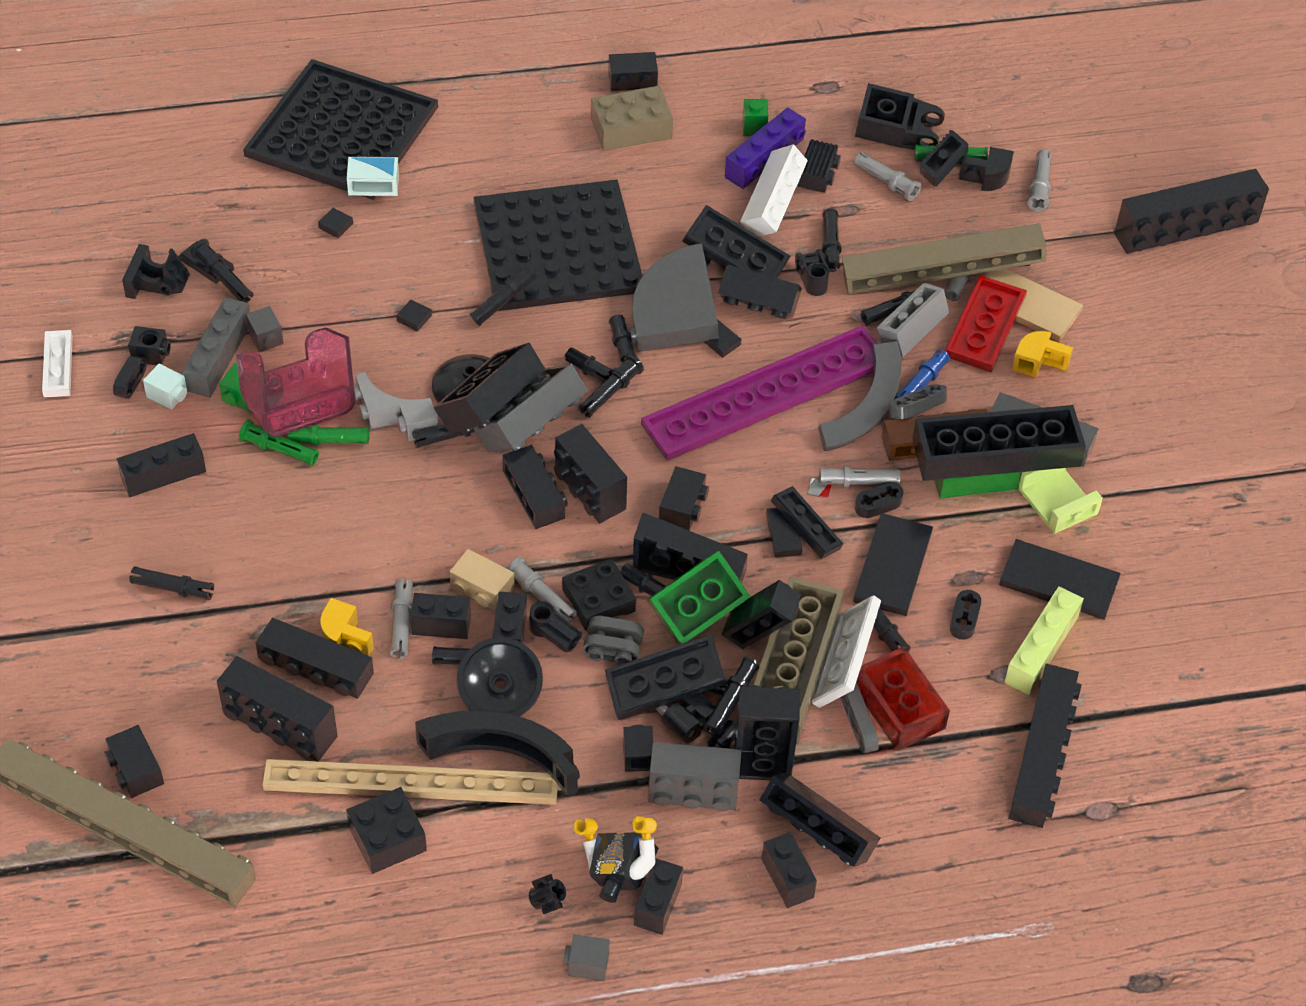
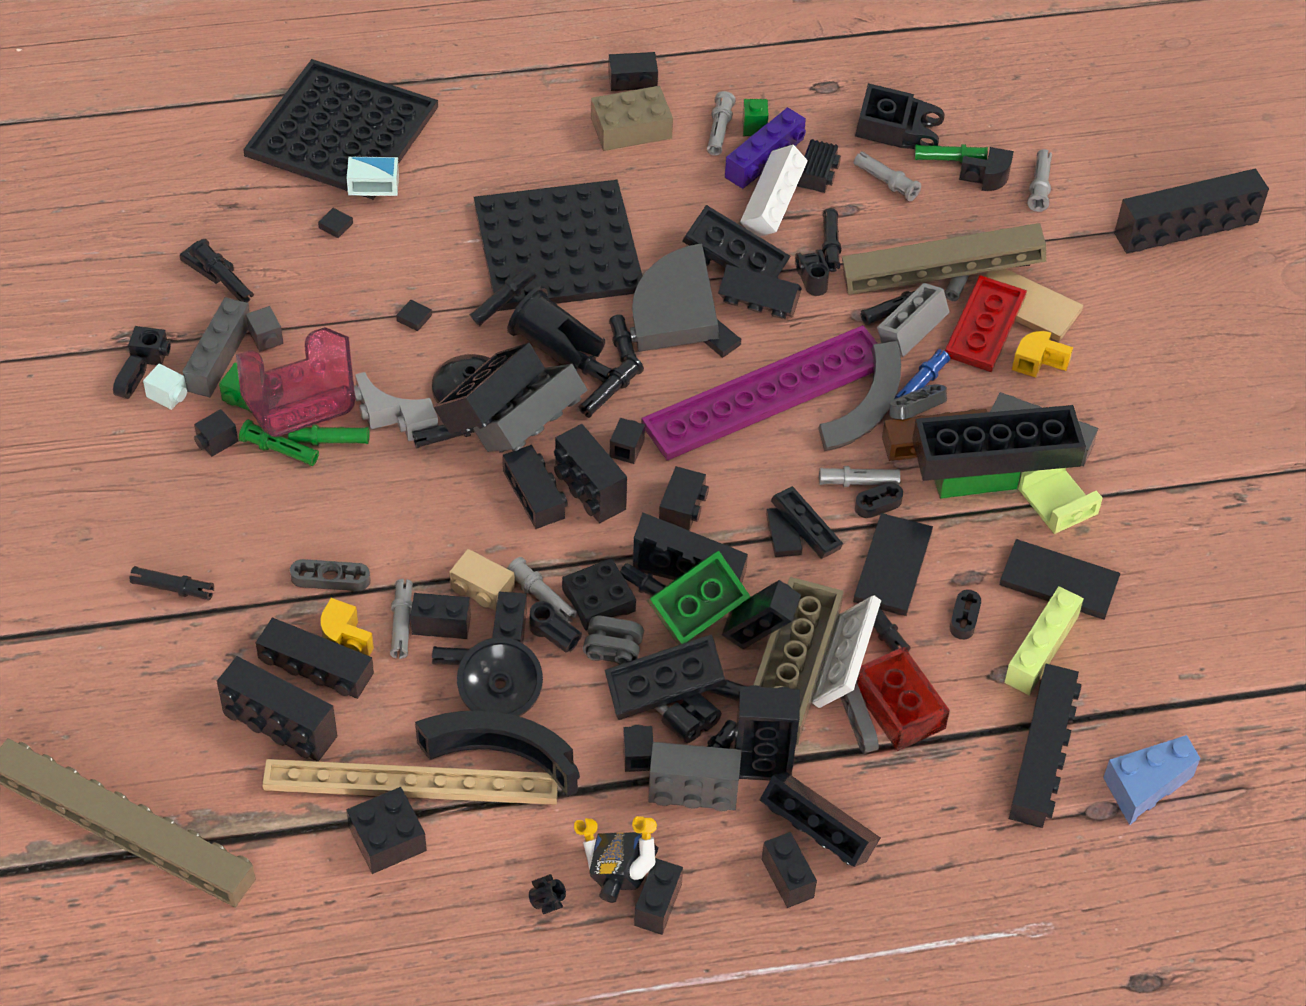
(57, 363): white plate -> none
(134, 761): black brick -> none
(143, 271): black tile -> none
(161, 465): black brick -> none
(215, 433): none -> black brick
(338, 583): none -> dark grey beam
(553, 329): none -> black piece
(587, 957): dark grey brick -> none
(627, 440): none -> black brick
(721, 116): none -> light grey pin
(730, 696): black pin -> none
(819, 490): light grey sticker -> none
(943, 158): black brick -> none
(1150, 774): none -> medium blue wedge

